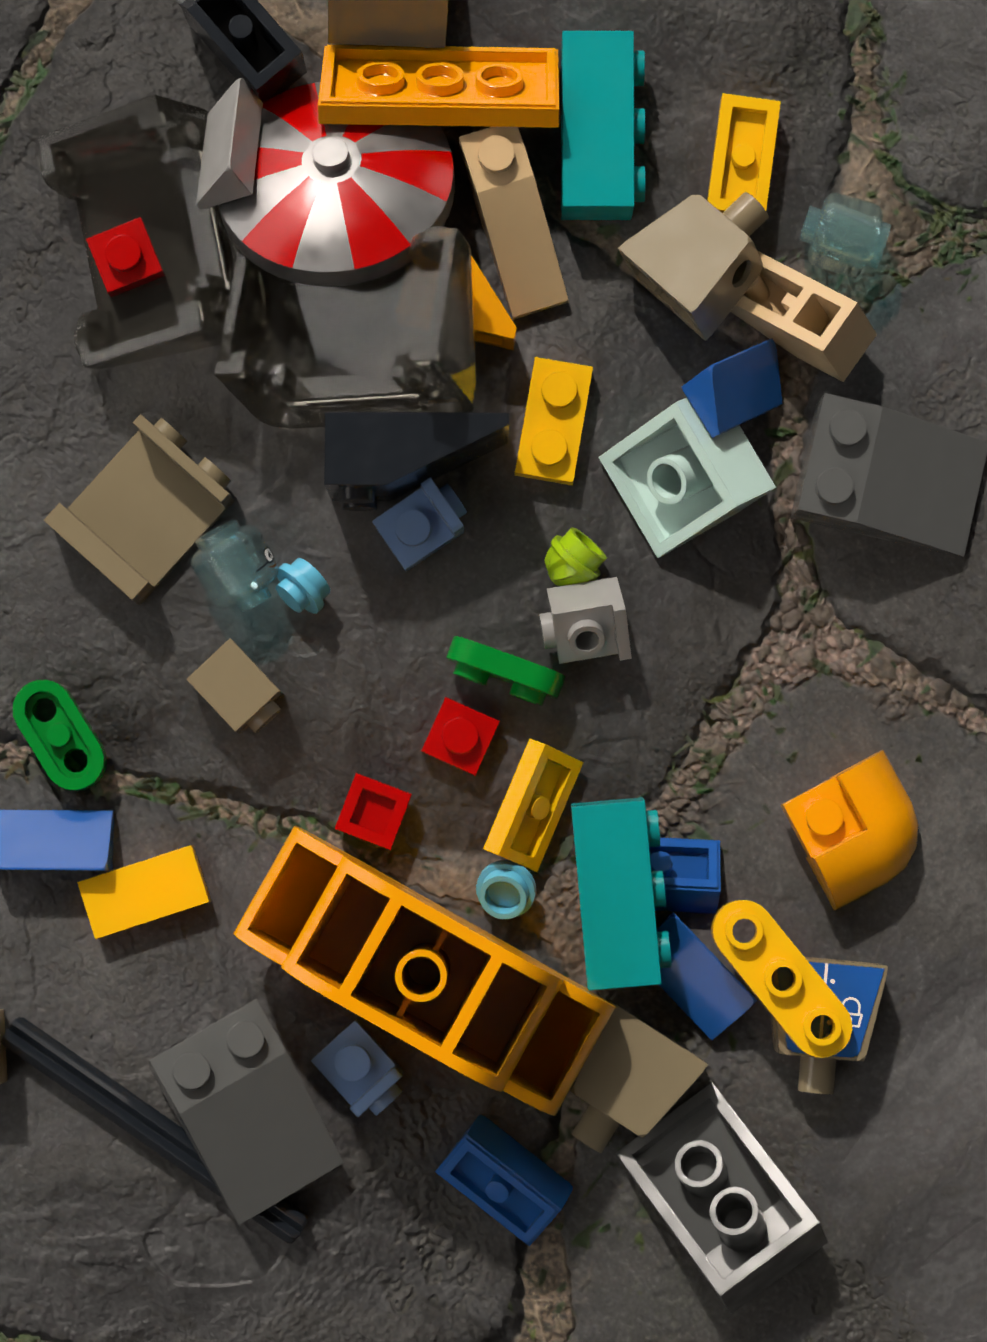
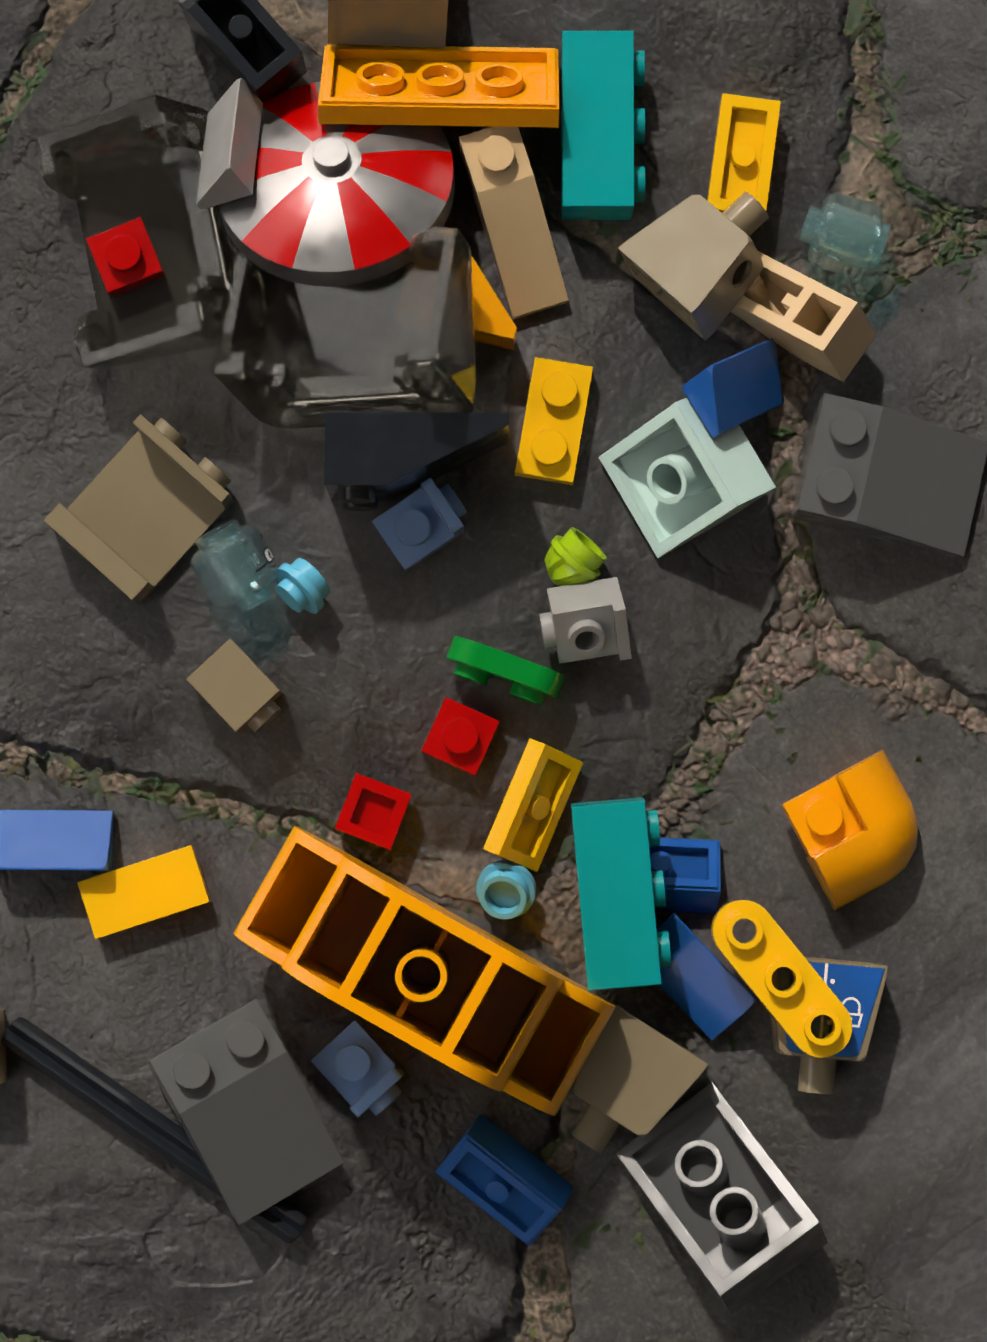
(59, 737): green plate -> none

